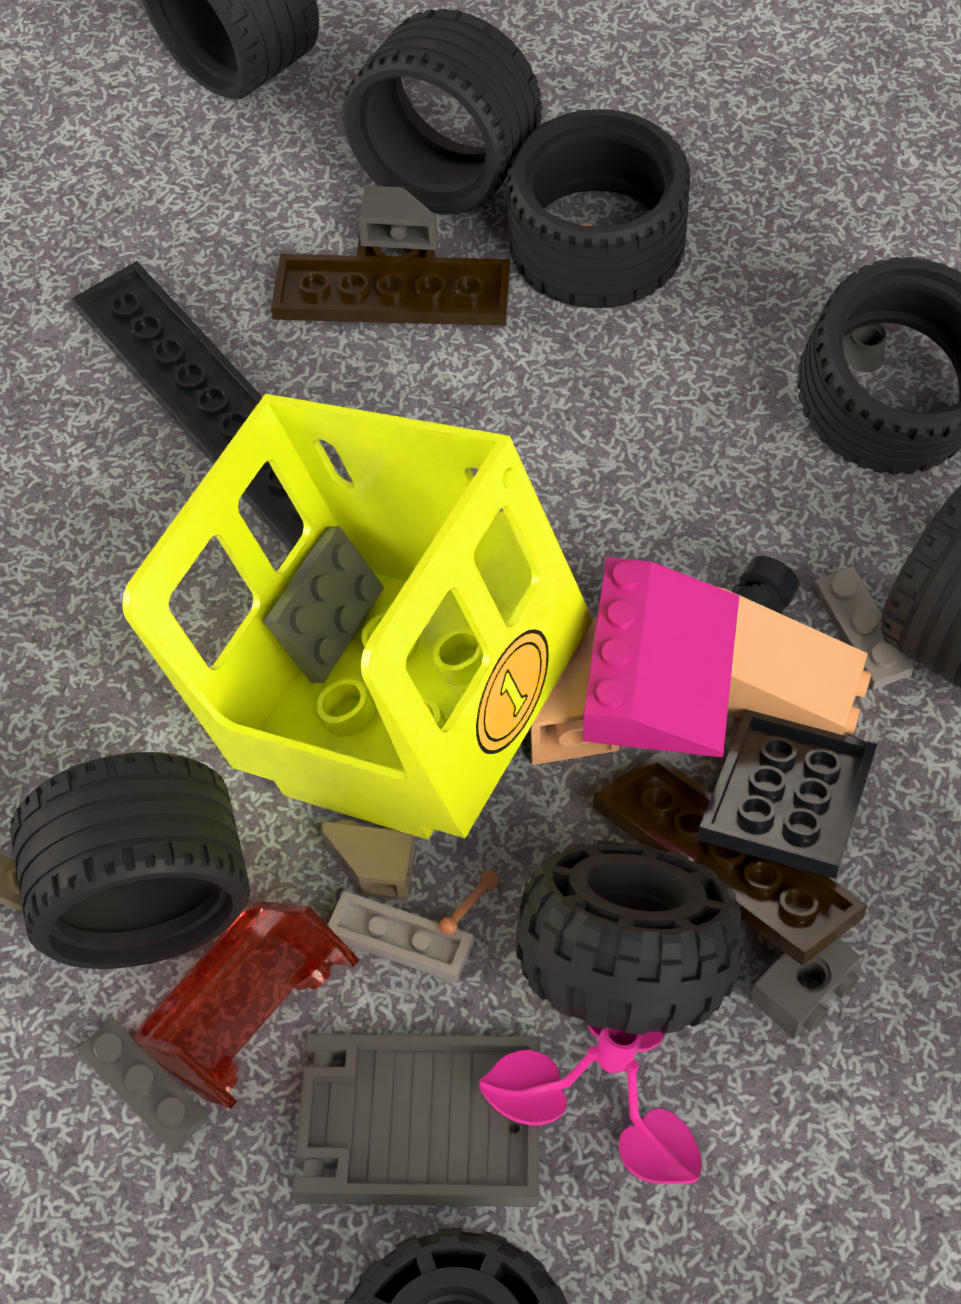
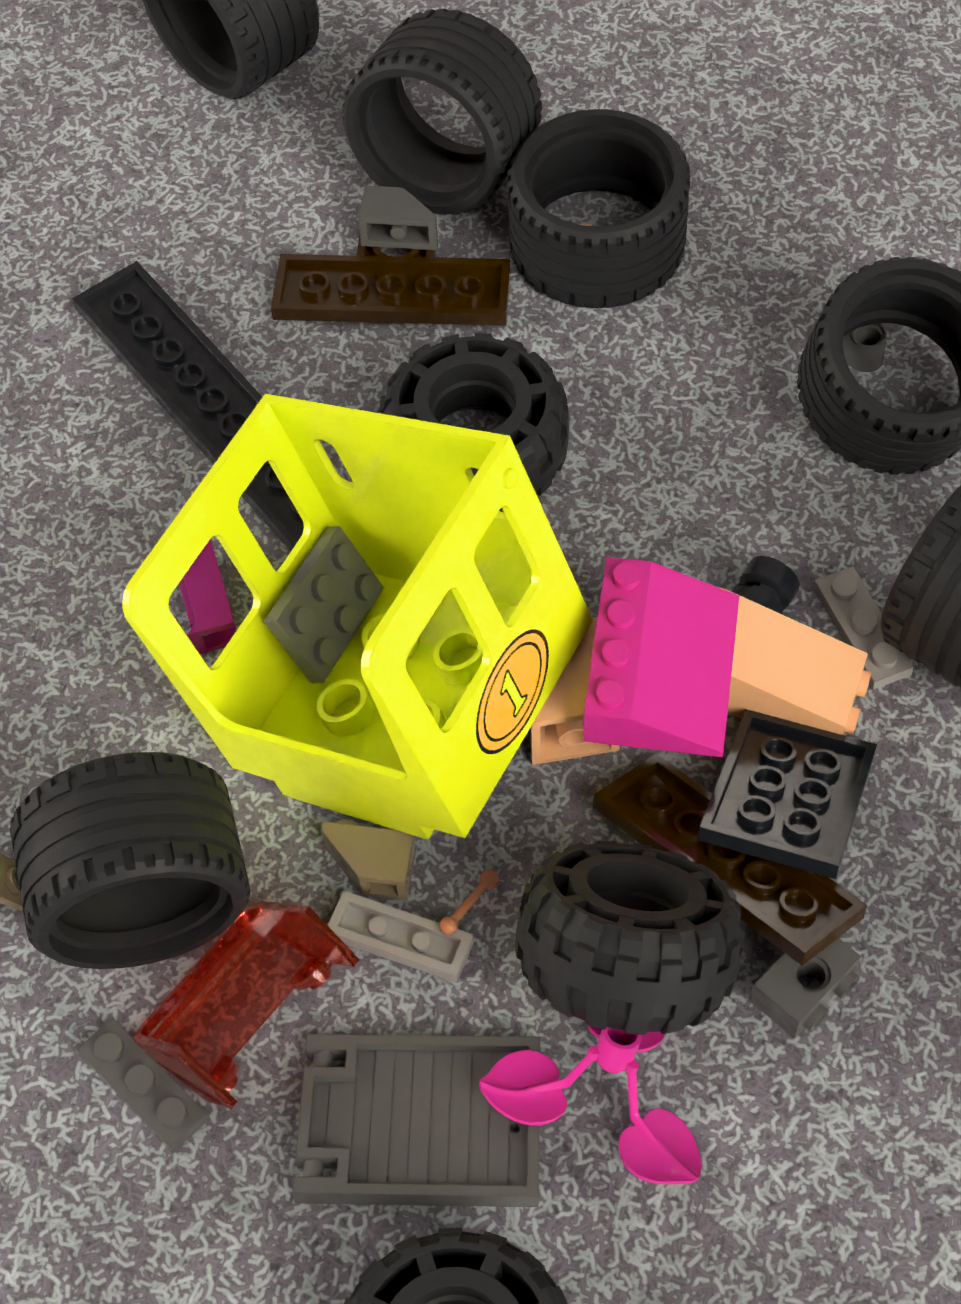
(207, 603): none -> magenta window
(494, 377): none -> black tyre

